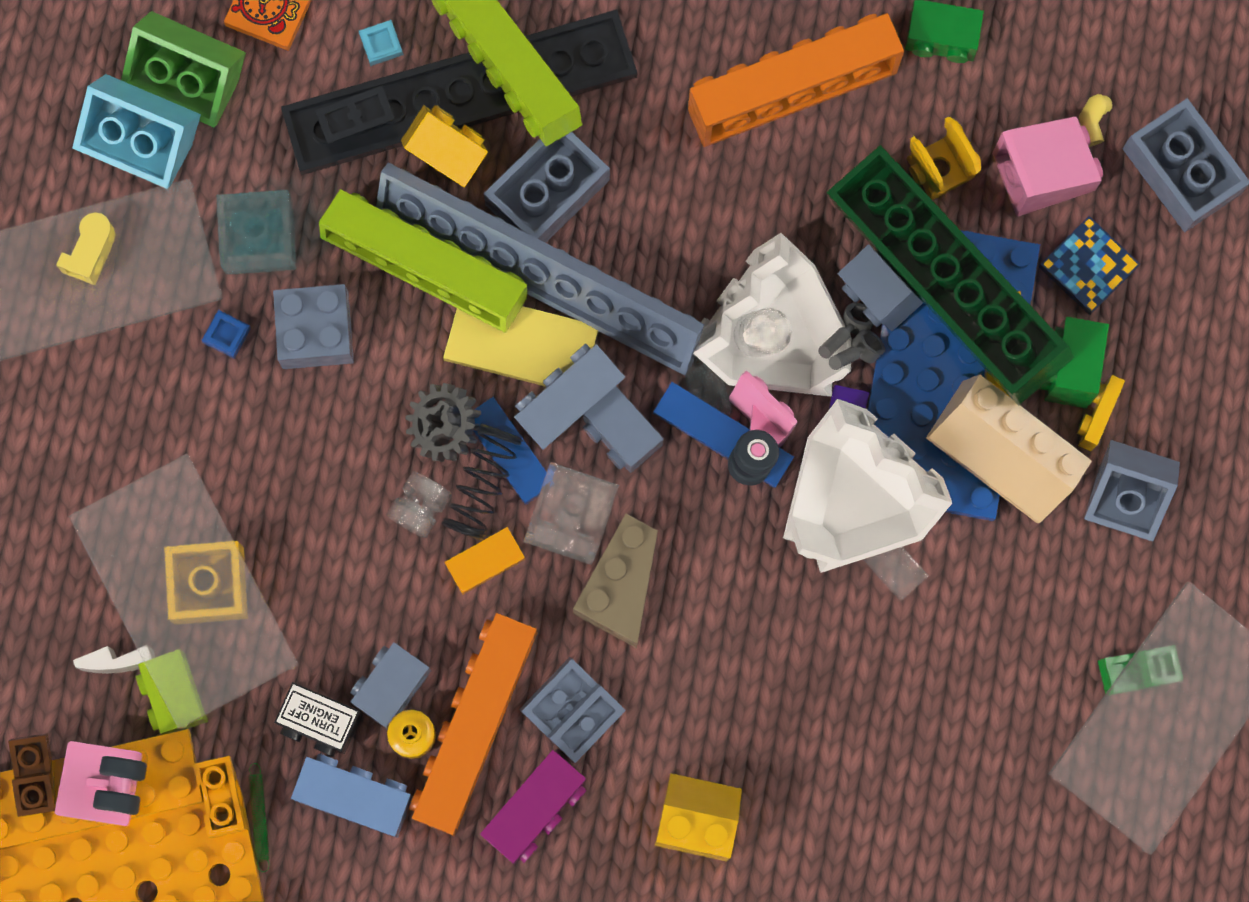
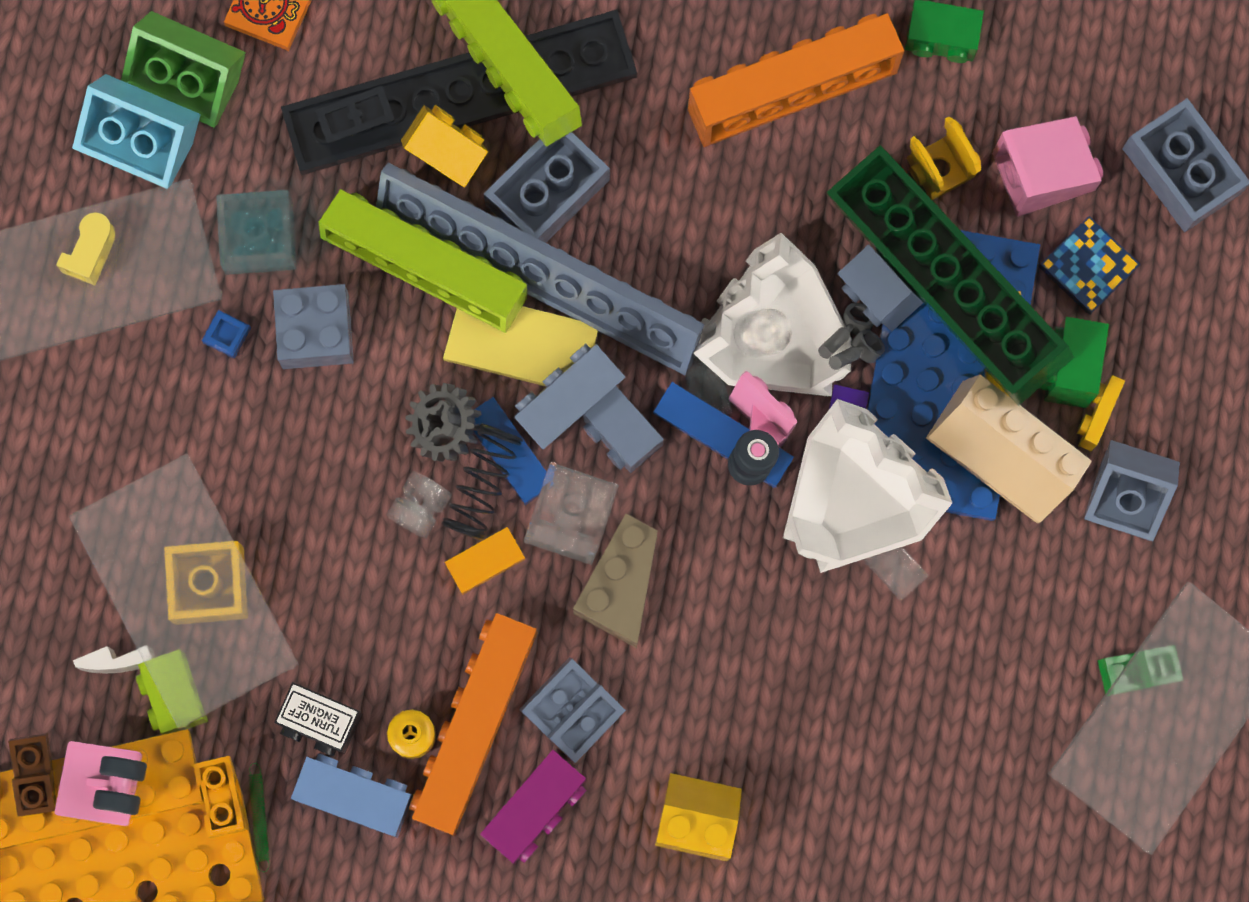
(380, 42): medium azure tile -> none
(390, 684): sand blue brick -> none
(1091, 115): light yellow arm -> none

